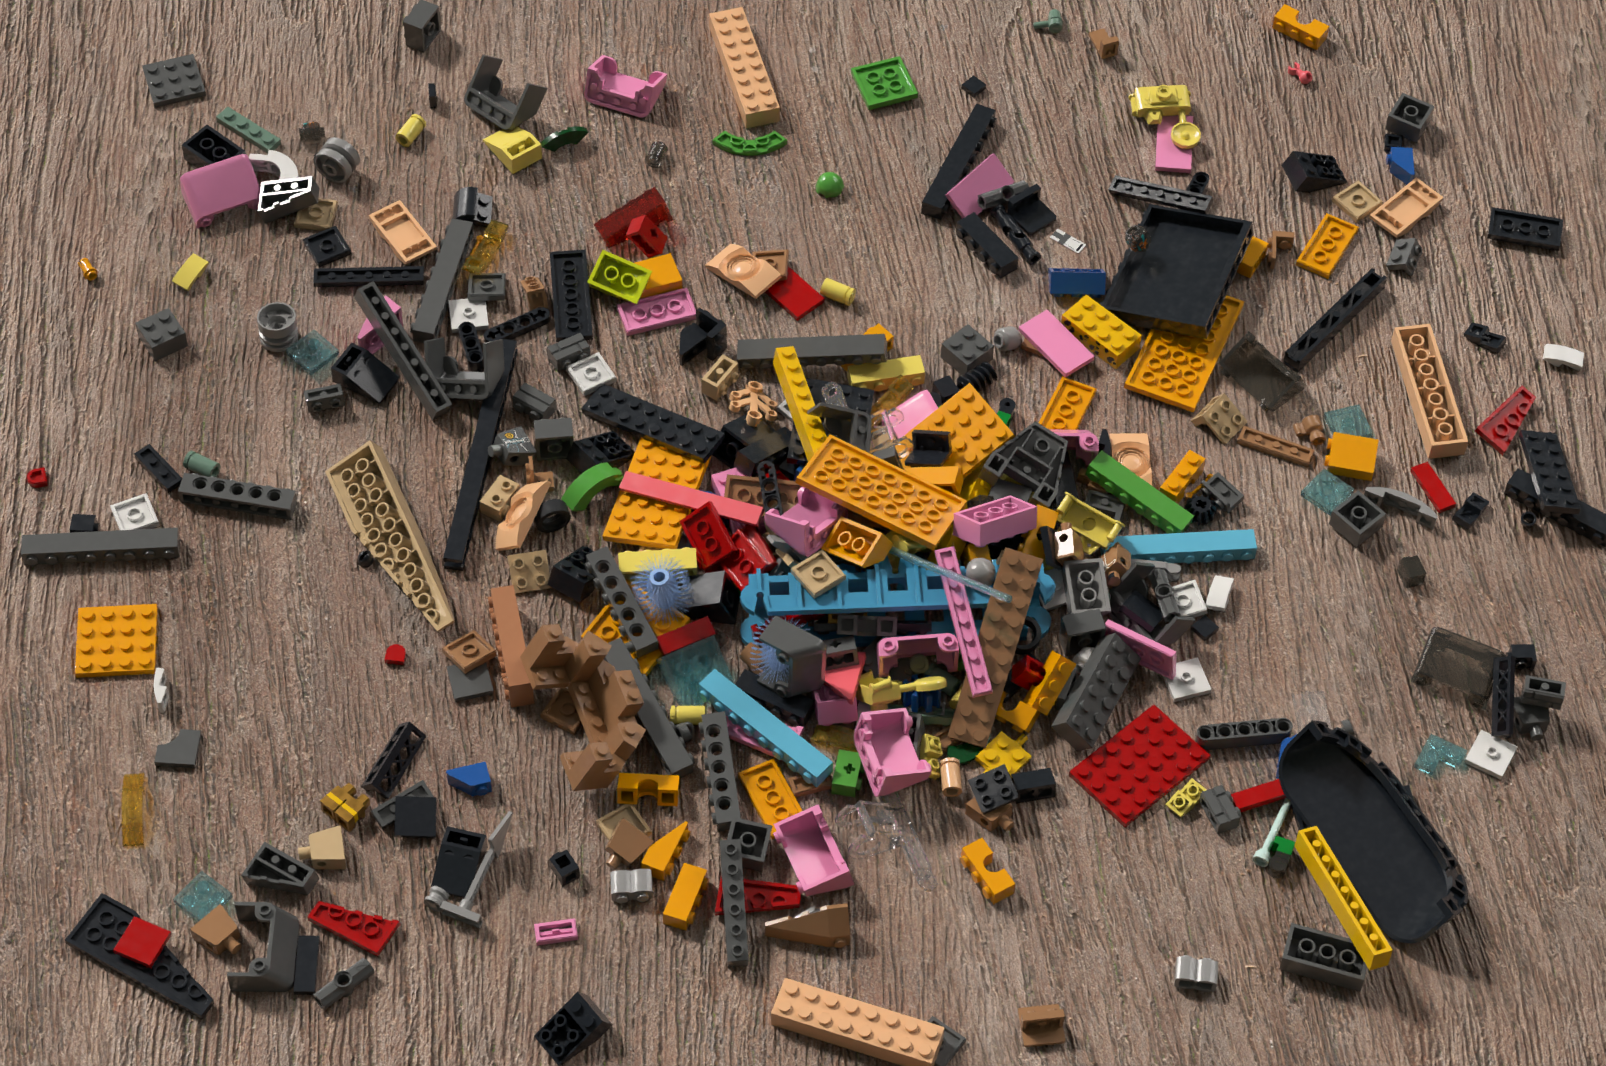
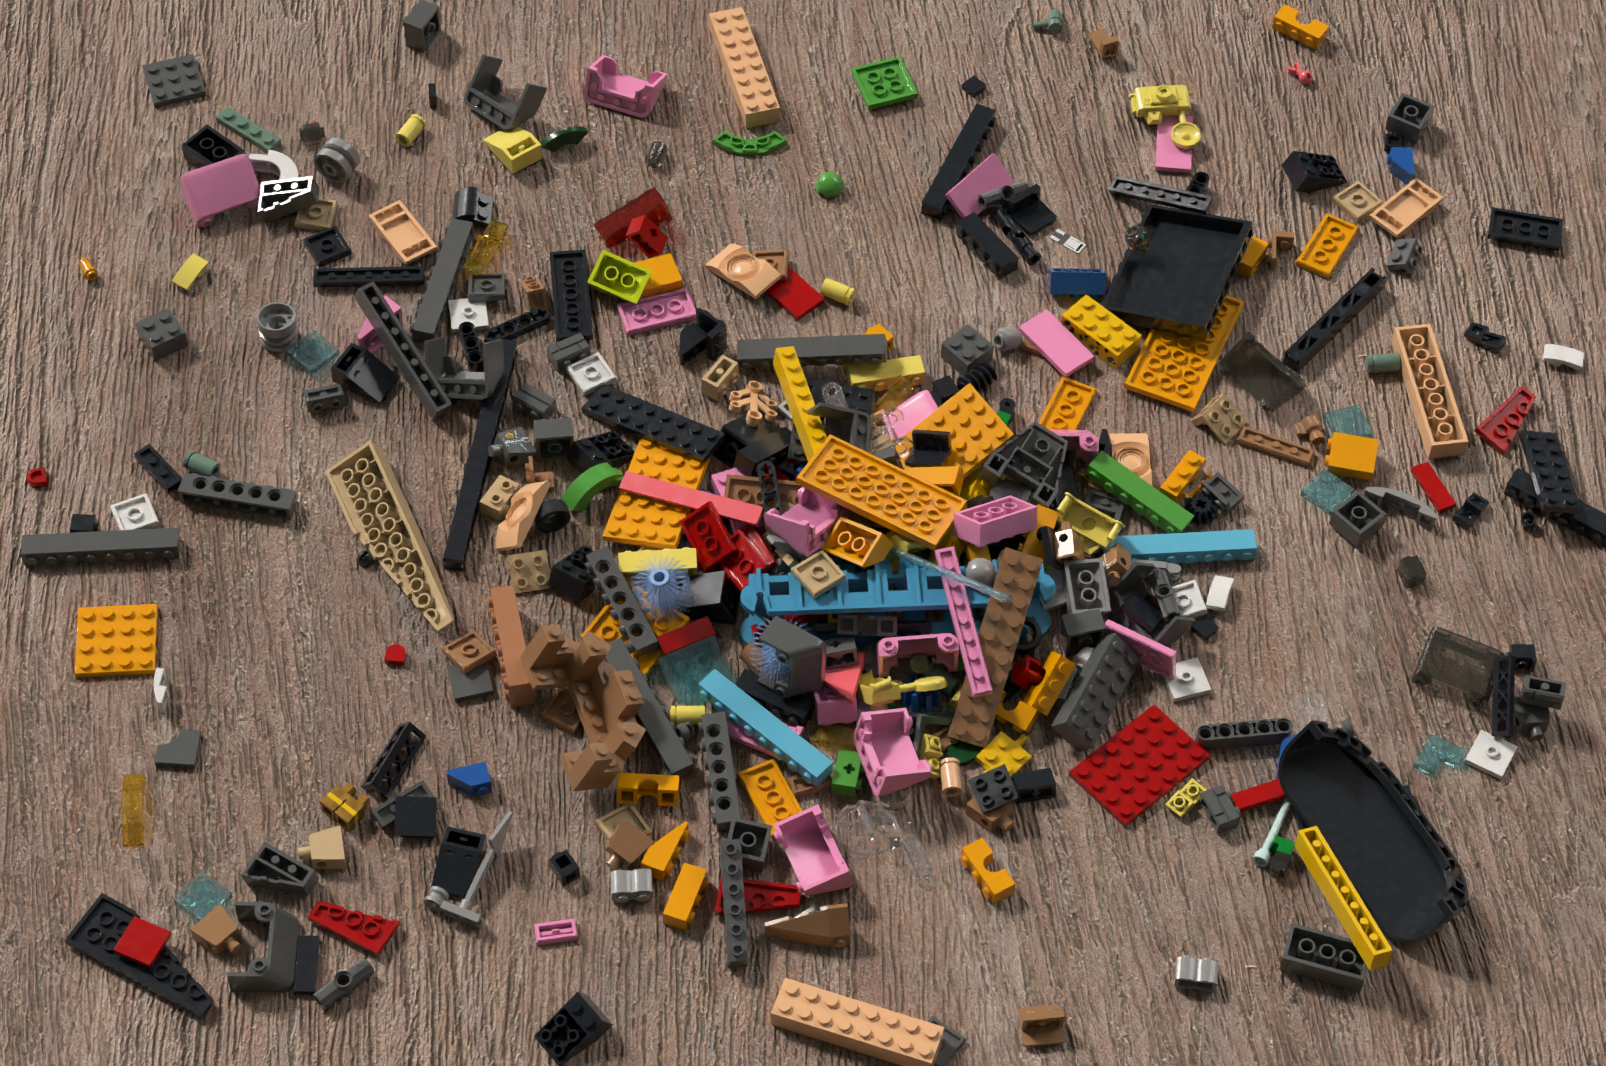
(1382, 363): none -> sand green piece

